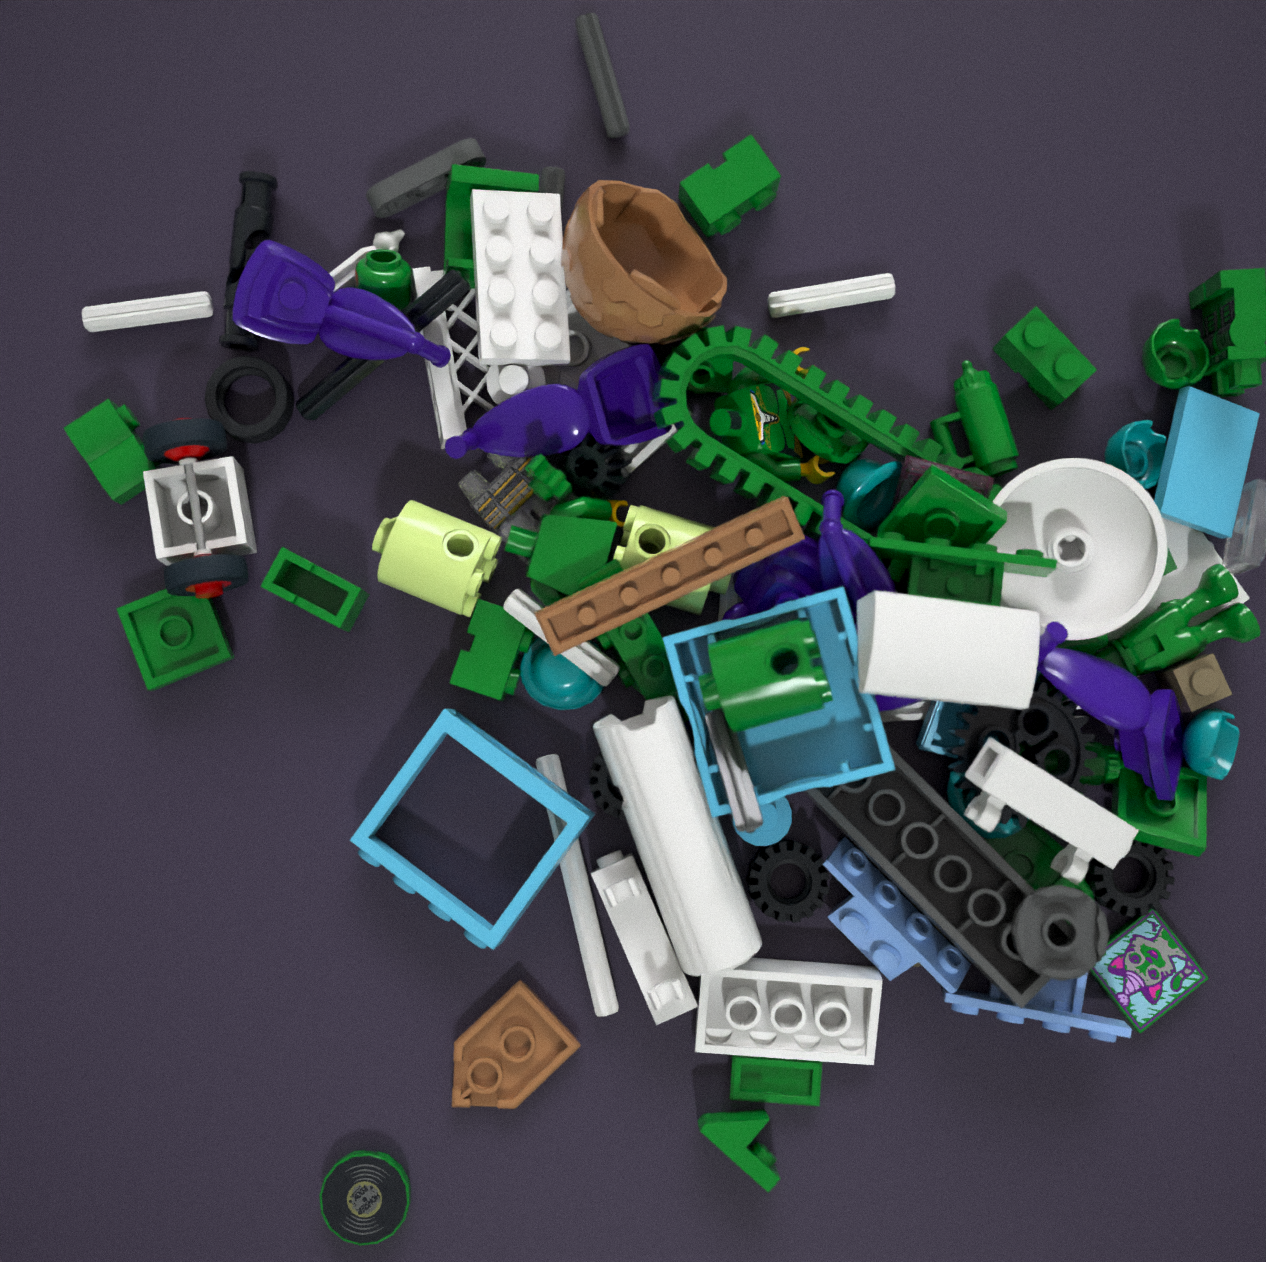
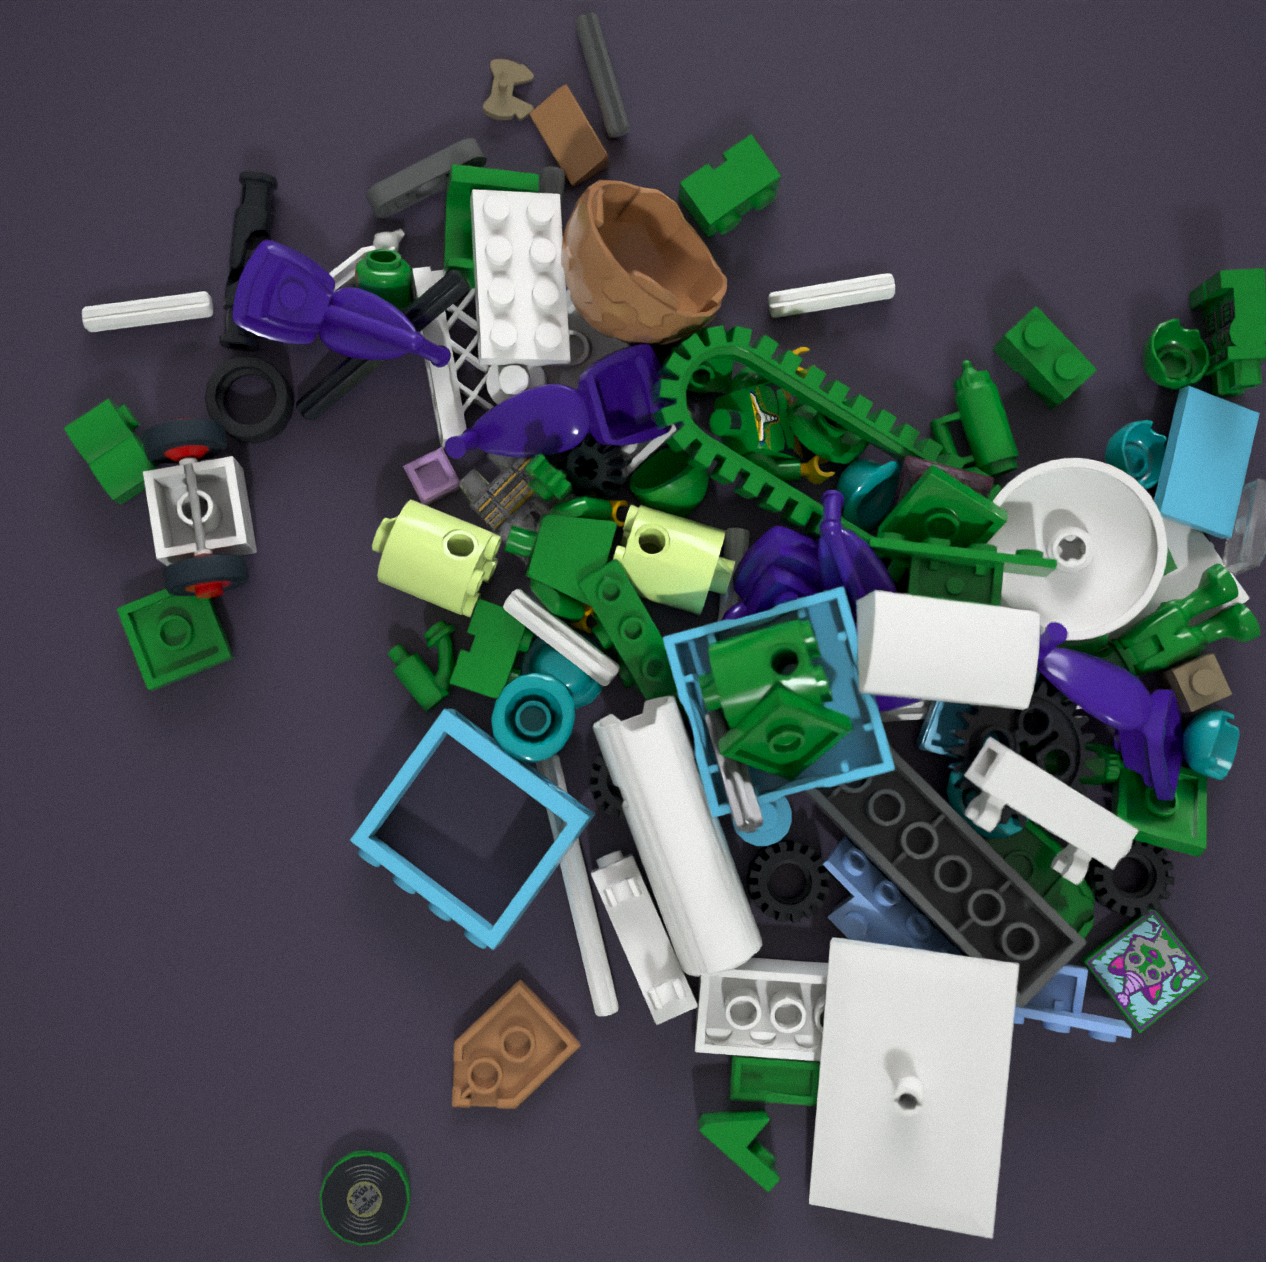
(315, 589): green brick -> none
(417, 677): none -> green plant
(432, 476): none -> lavender tile
(501, 103): none -> dark tan piece
(533, 717): none -> teal hat
(570, 136): none -> medium nougat slope
(669, 482): none -> green hat
(669, 575): medium nougat tile -> none
(785, 734): none -> green tile
(913, 1085): none -> white piece
(1087, 940): dark grey tile -> none

